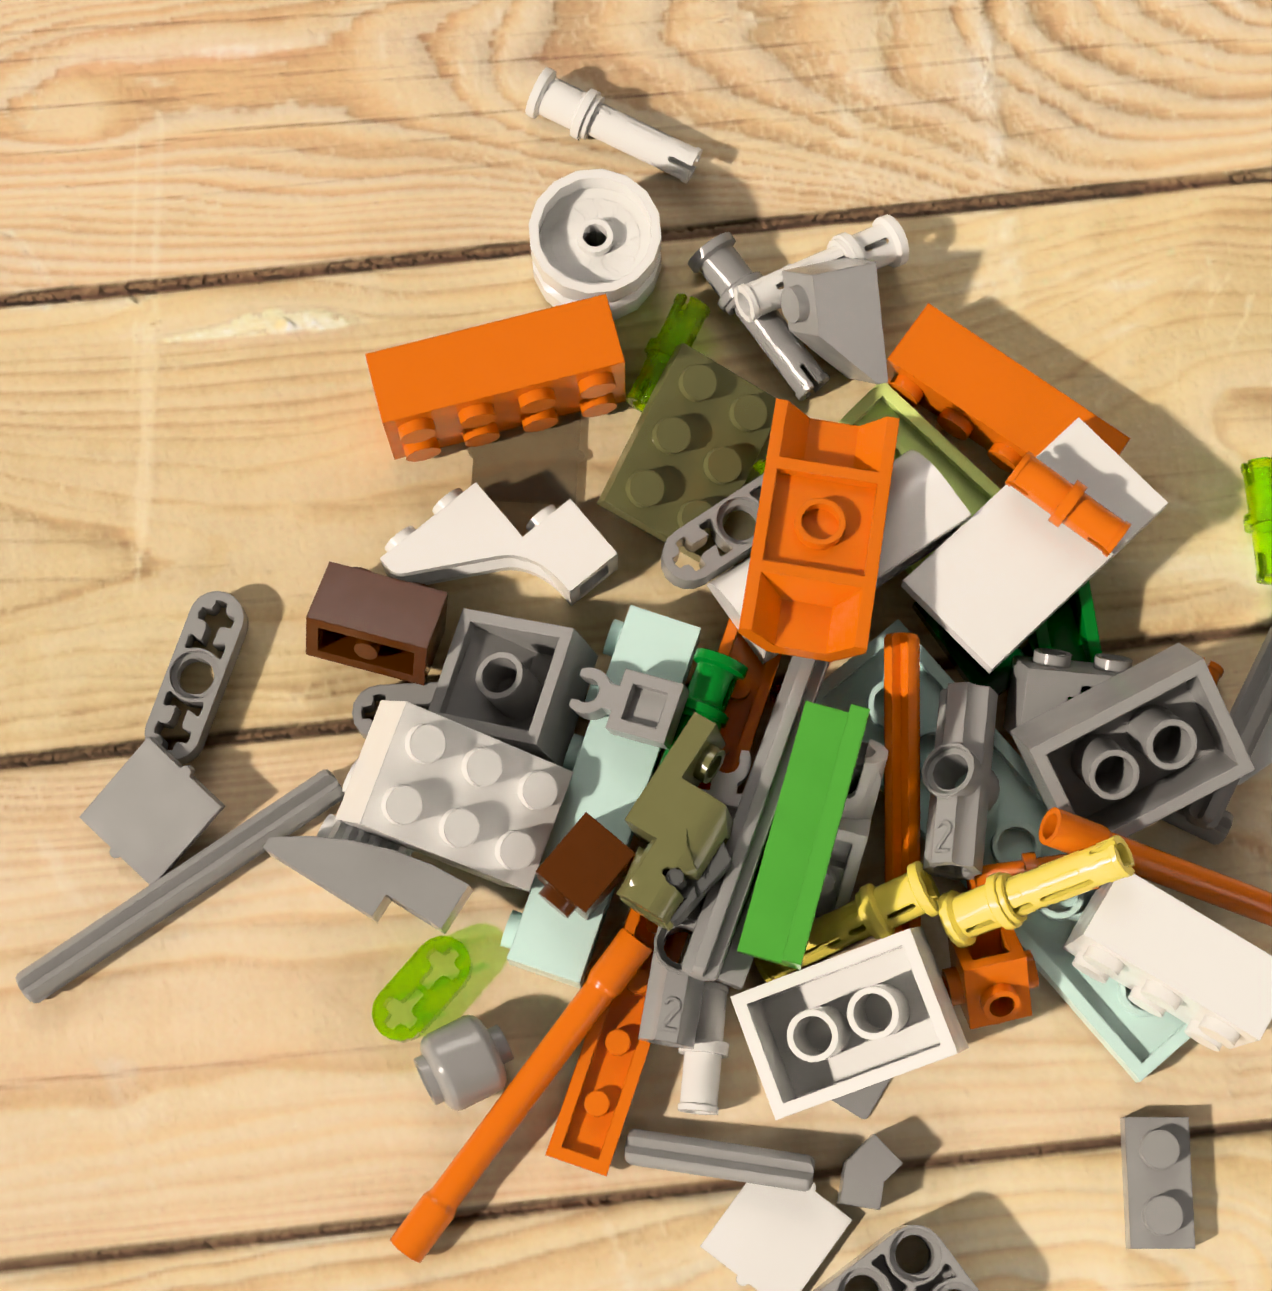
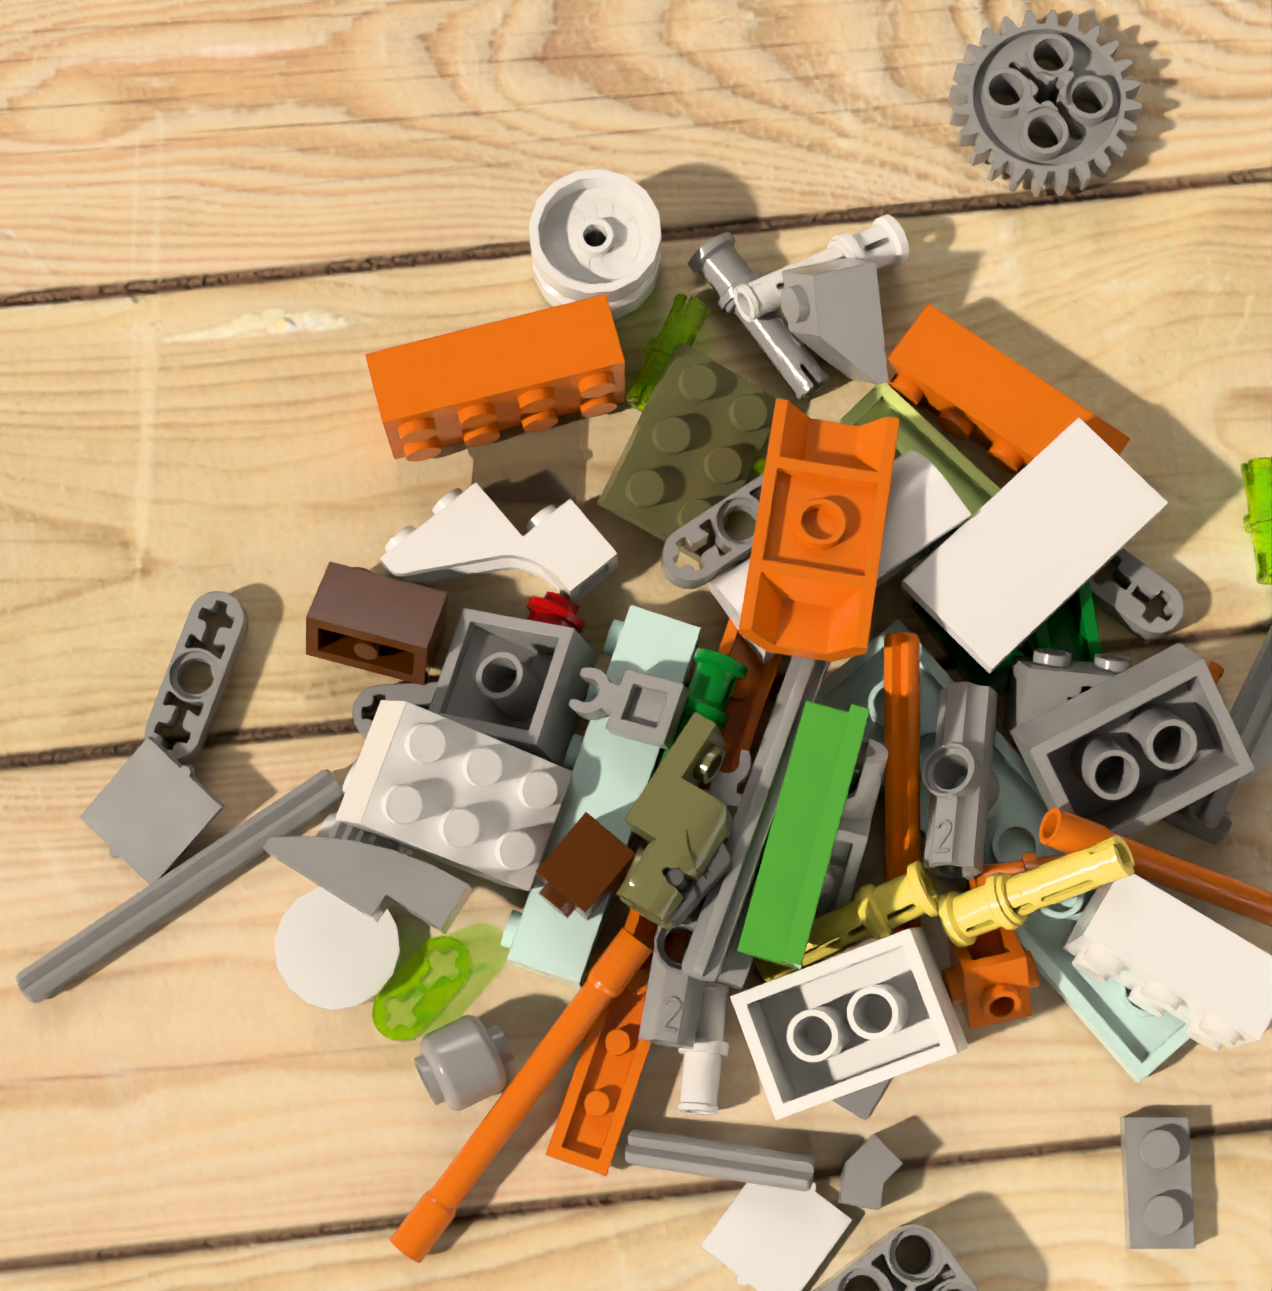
(335, 952): none -> white tile
(555, 610): none -> red plate
(589, 116): white pin -> none
(1044, 103): none -> light grey gear
(1068, 503): orange pin -> none
(1147, 586): none -> light grey beam

